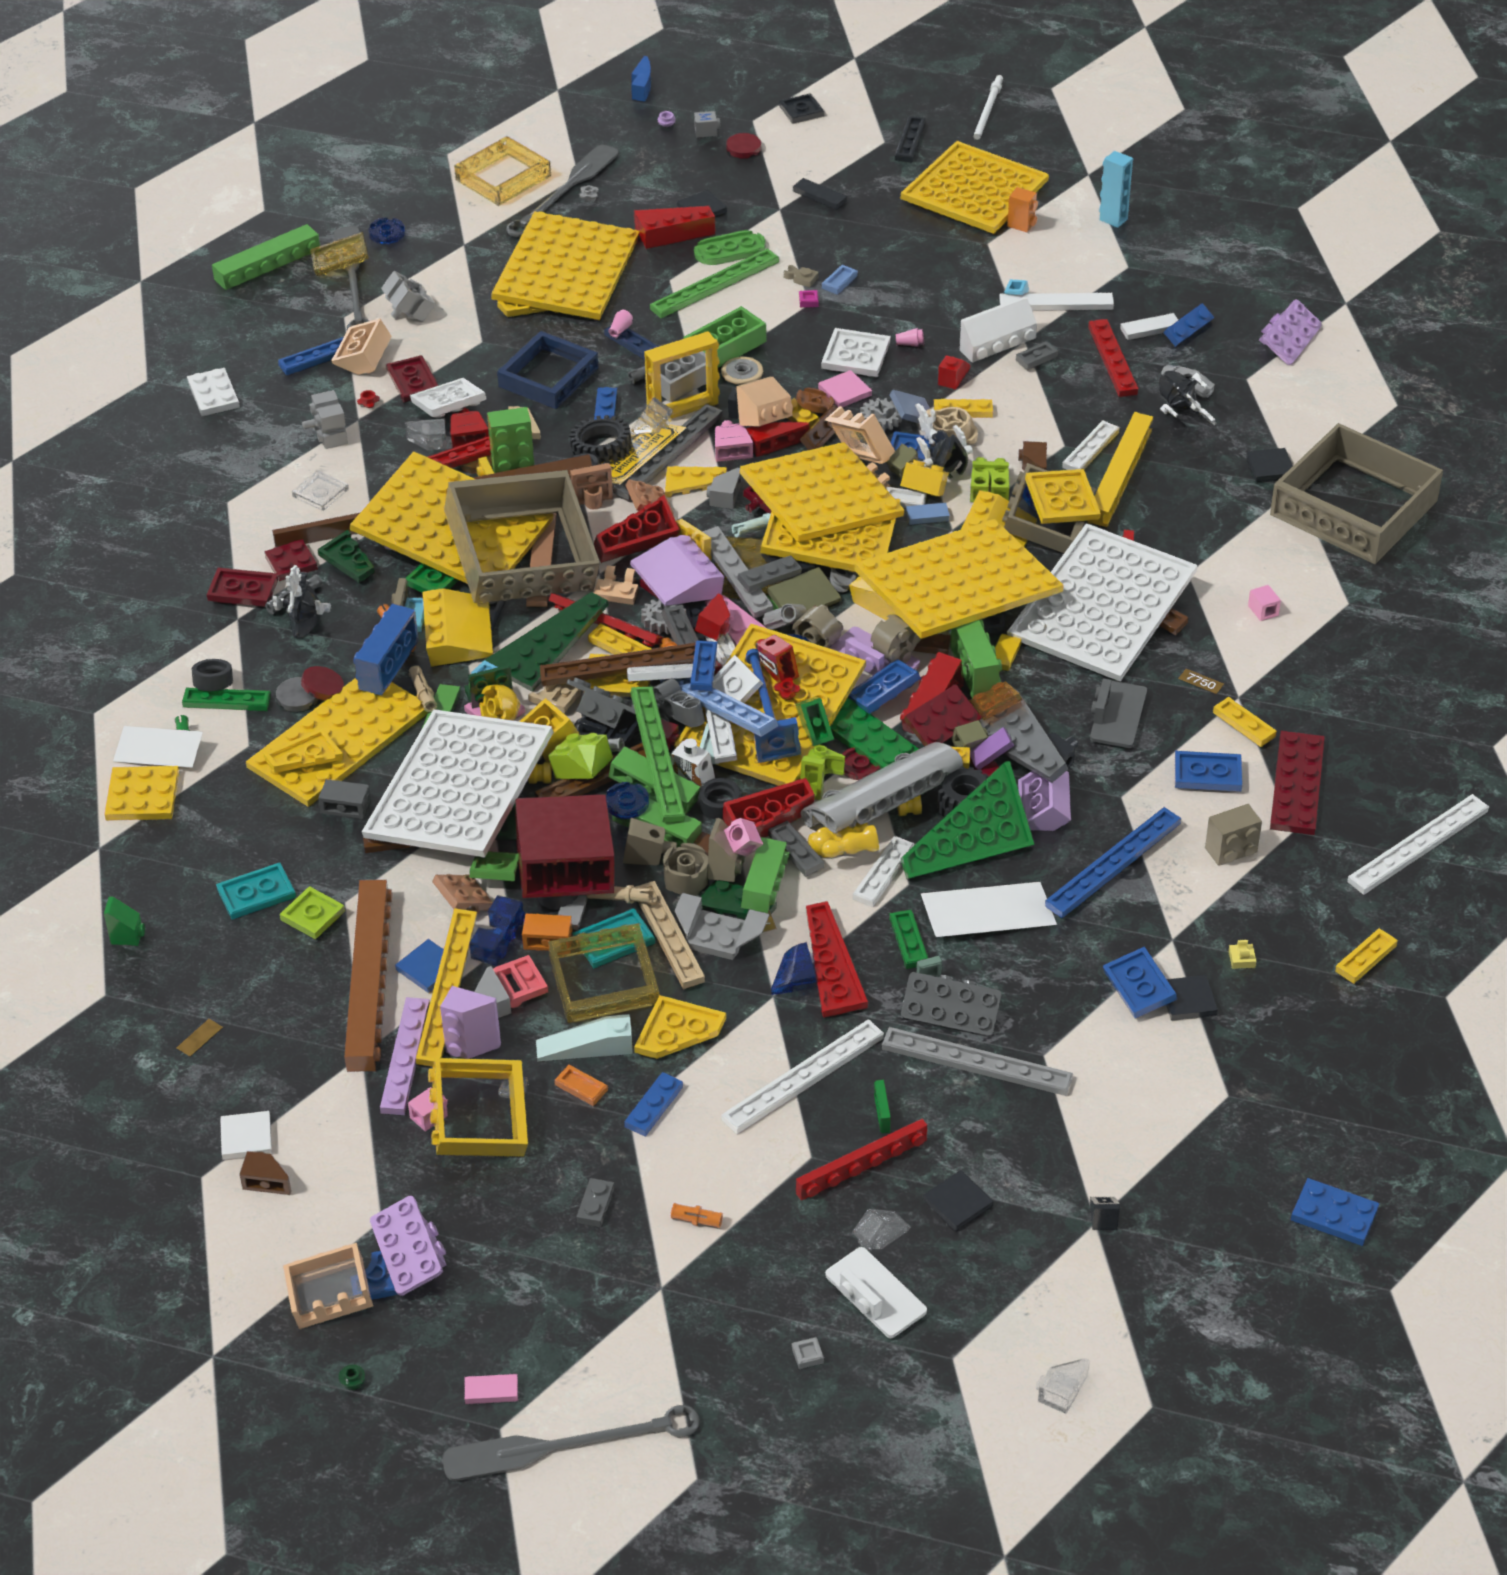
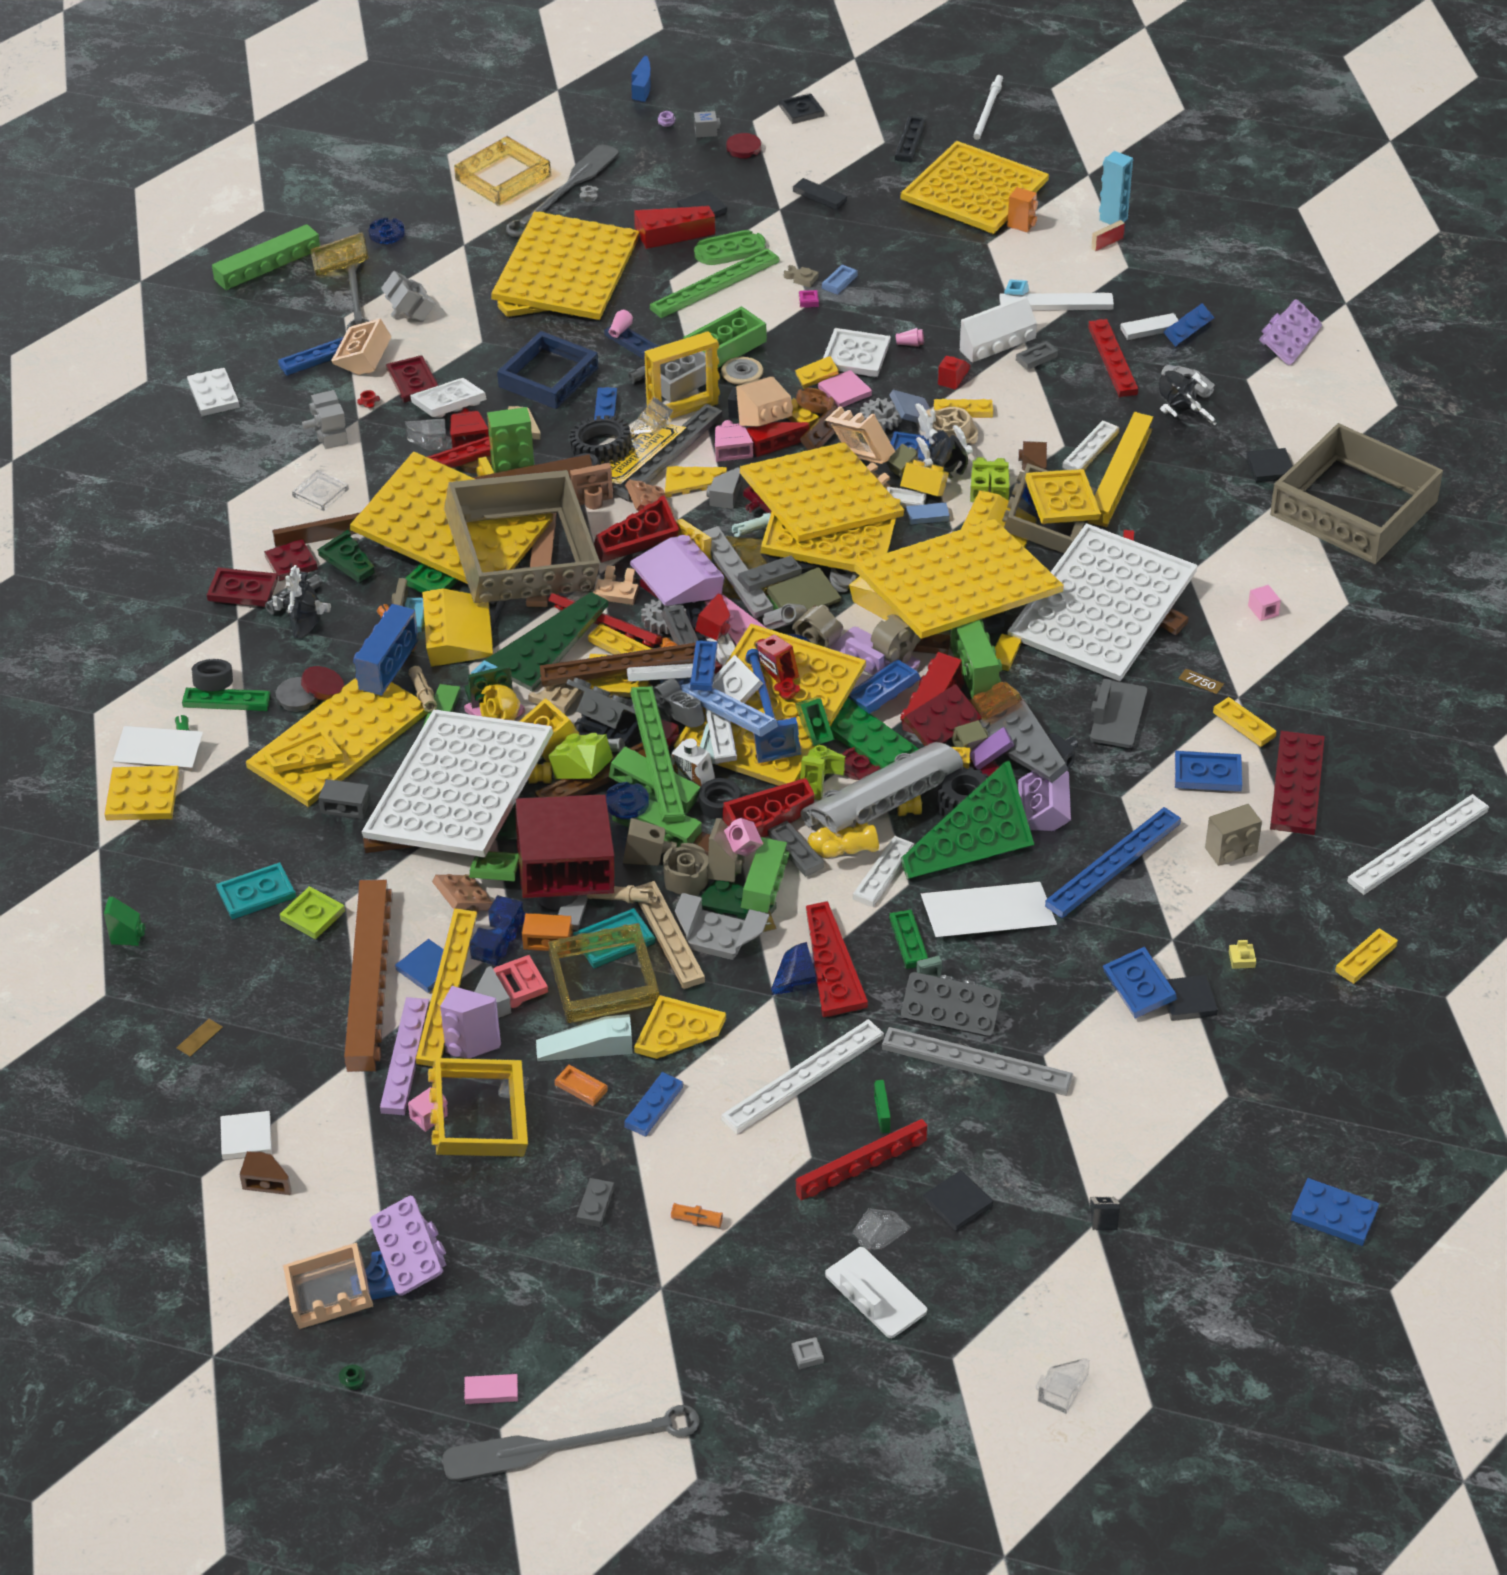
(817, 372): none -> yellow plate
(1108, 235): none -> red tile

